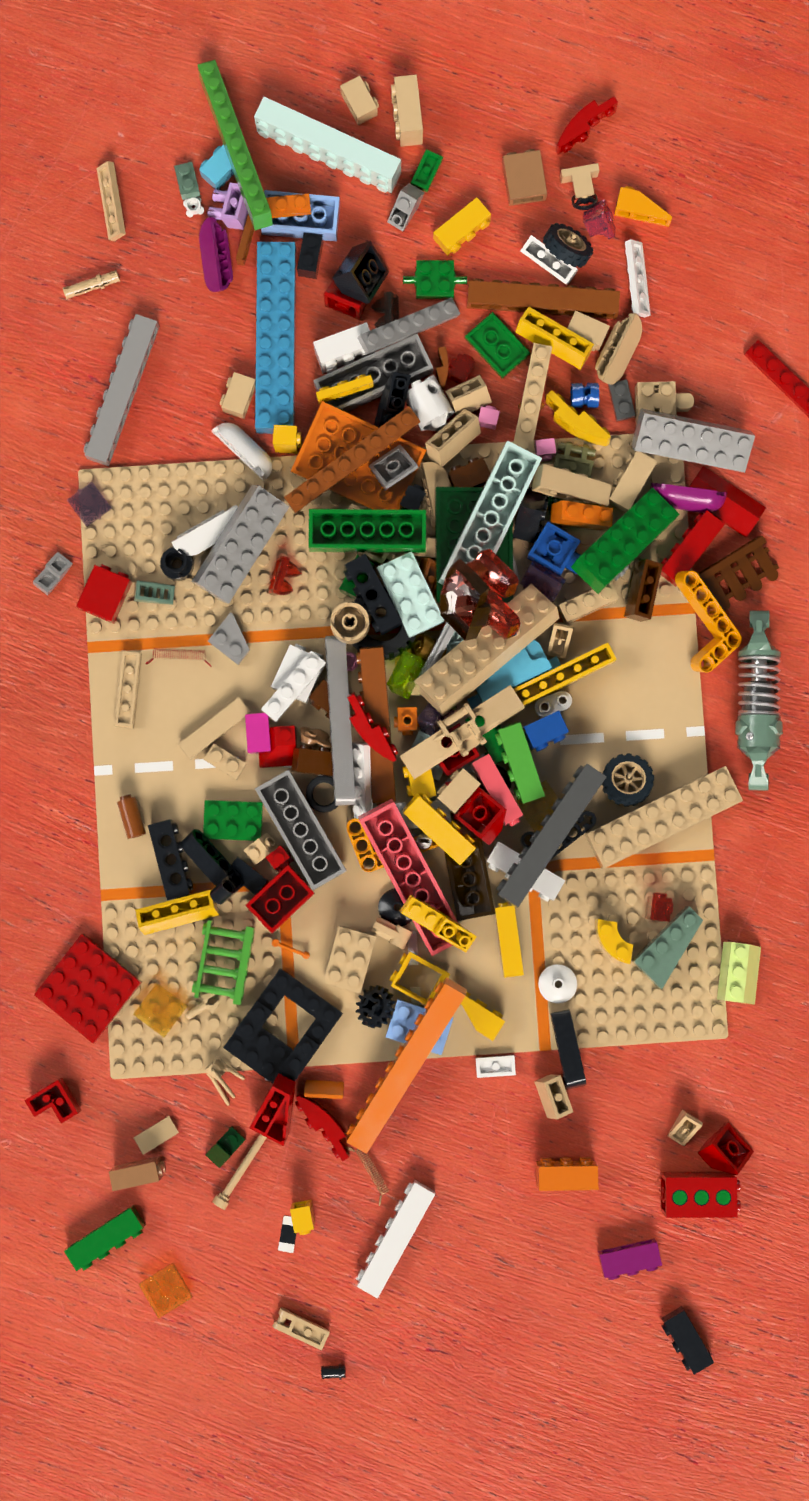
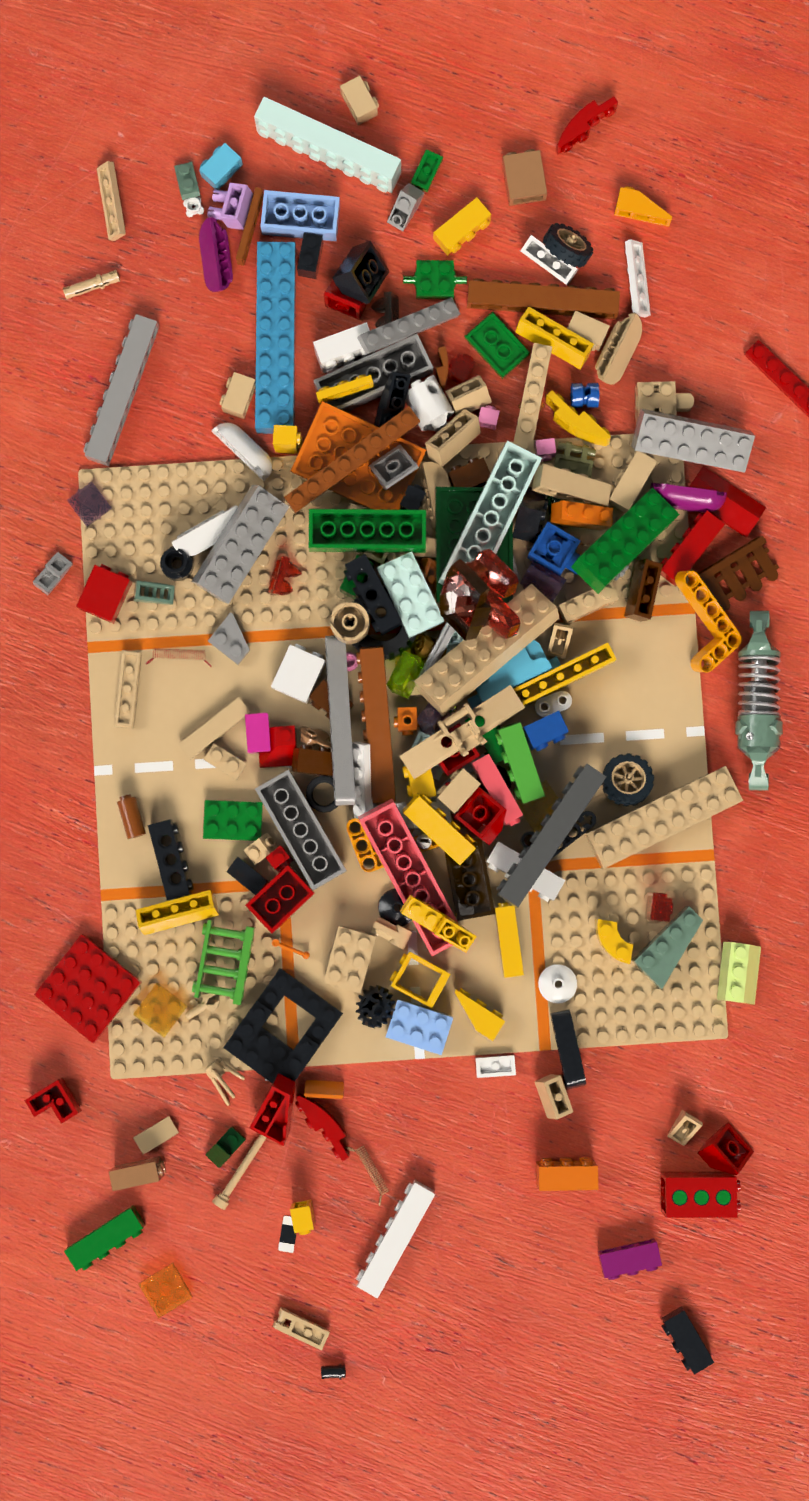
(213, 865): black beam -> none
(235, 145): bright green brick -> none
(289, 205): orange plate -> none
(293, 686): white plate -> none
(374, 735): red slope -> none
(406, 1065): orange brick -> none
(407, 110): tan brick -> none
(582, 184): tan piece -> none
(600, 220): clear pink brick -> none
(621, 400): dark grey plate -> none

